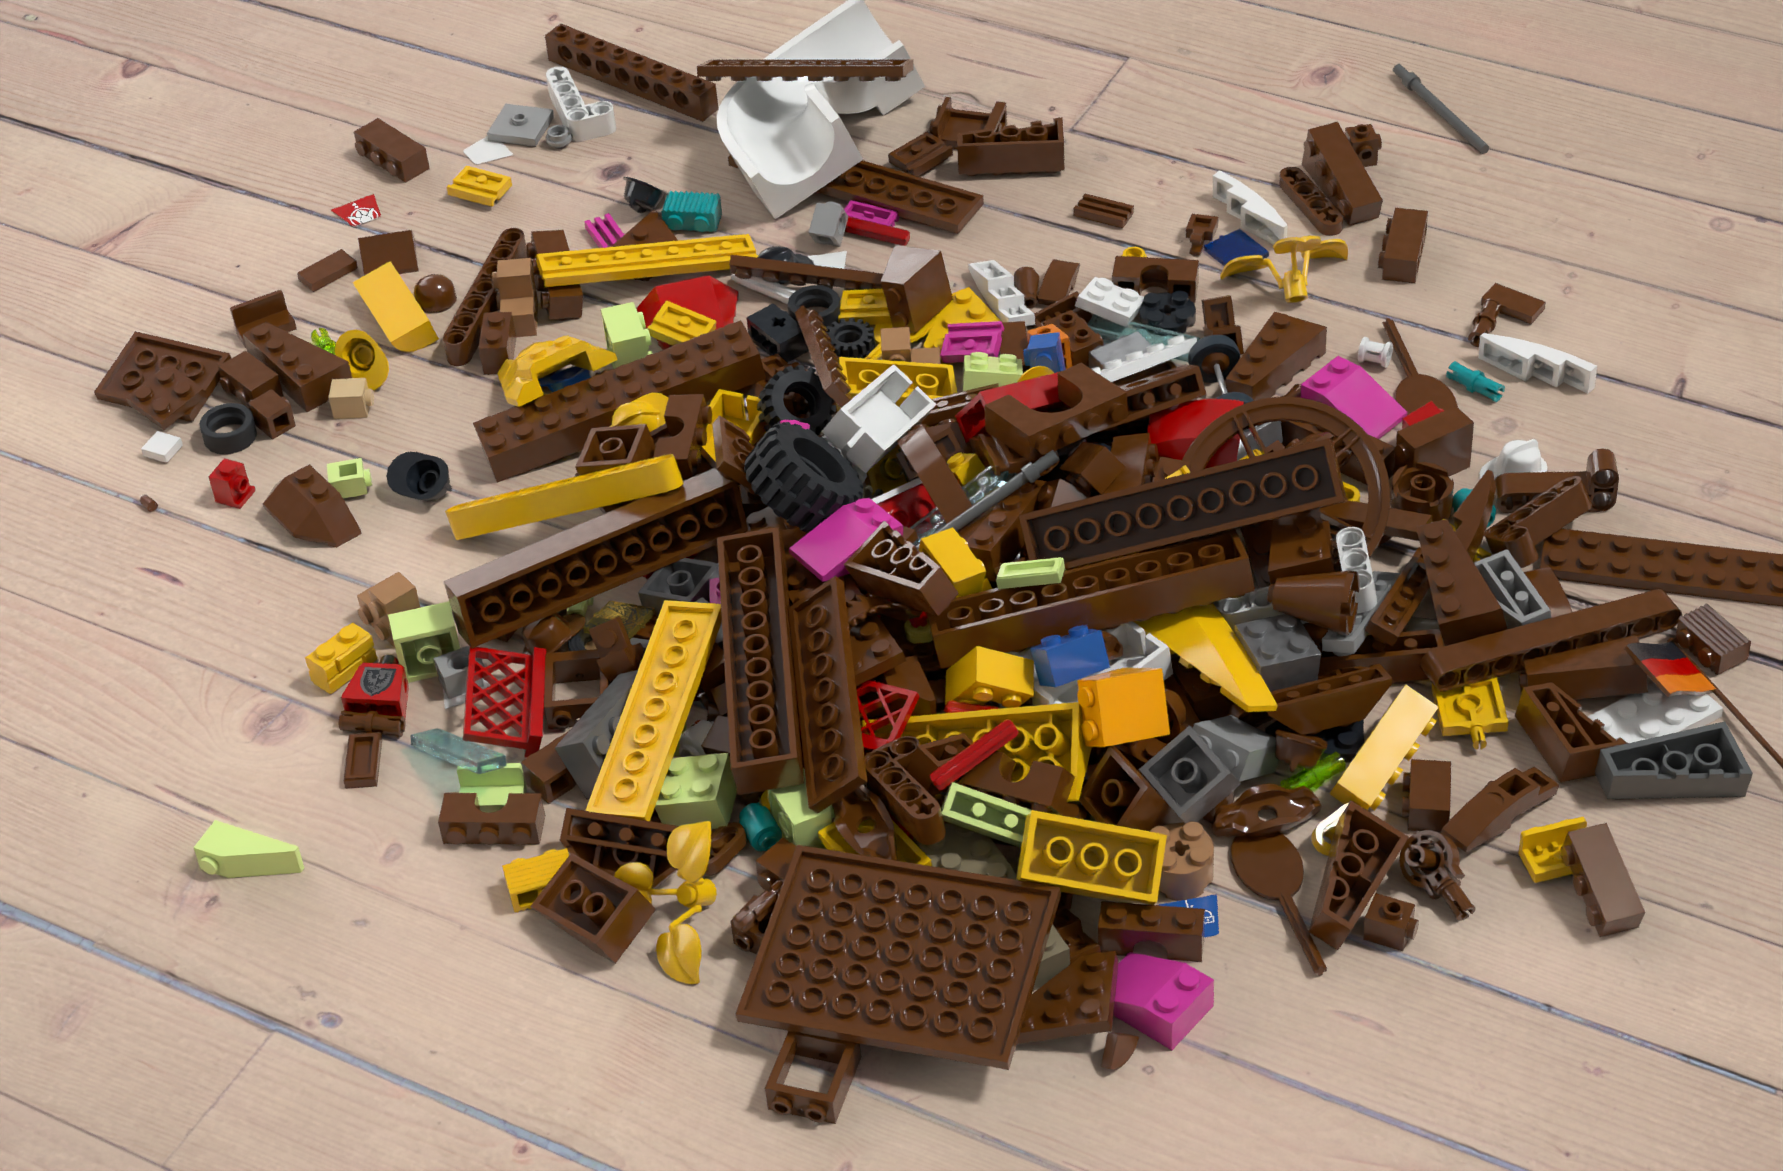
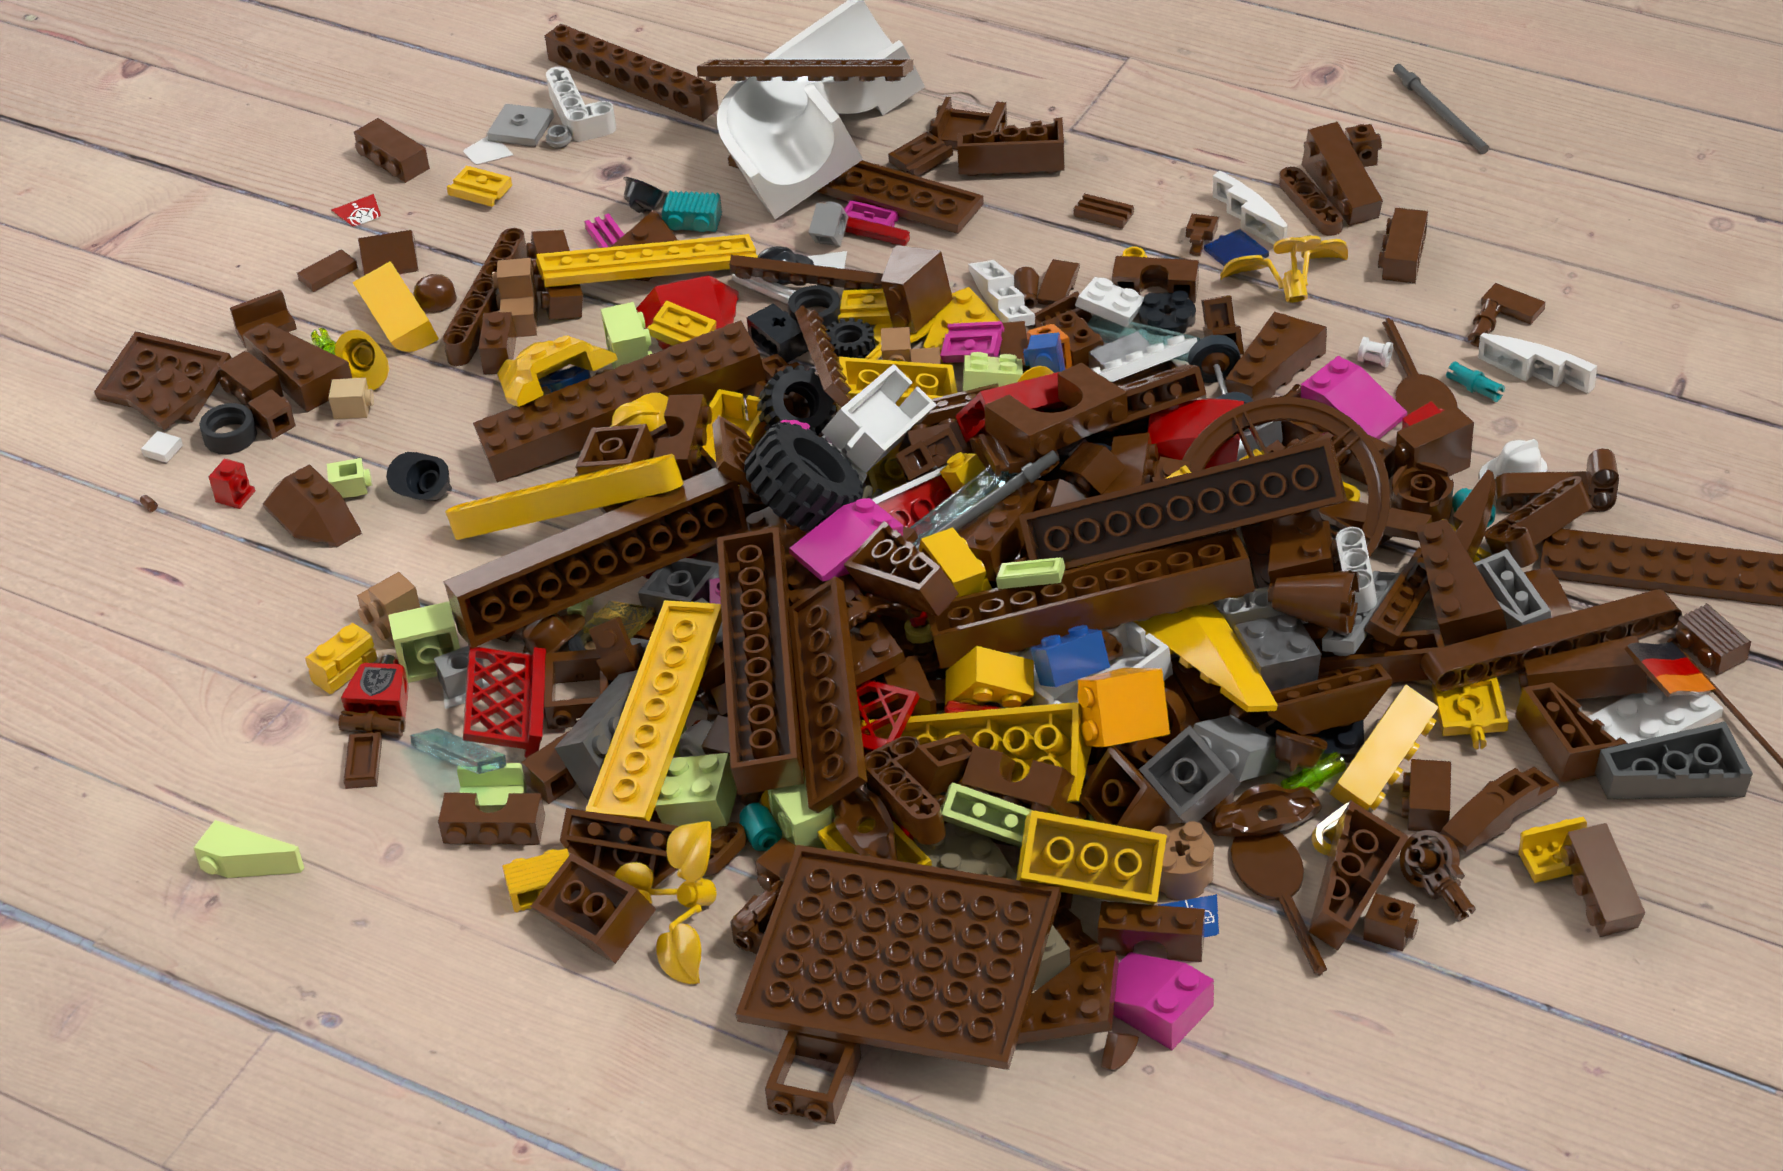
(934, 474): reddish brown slope -> none
(974, 754): red axle -> none

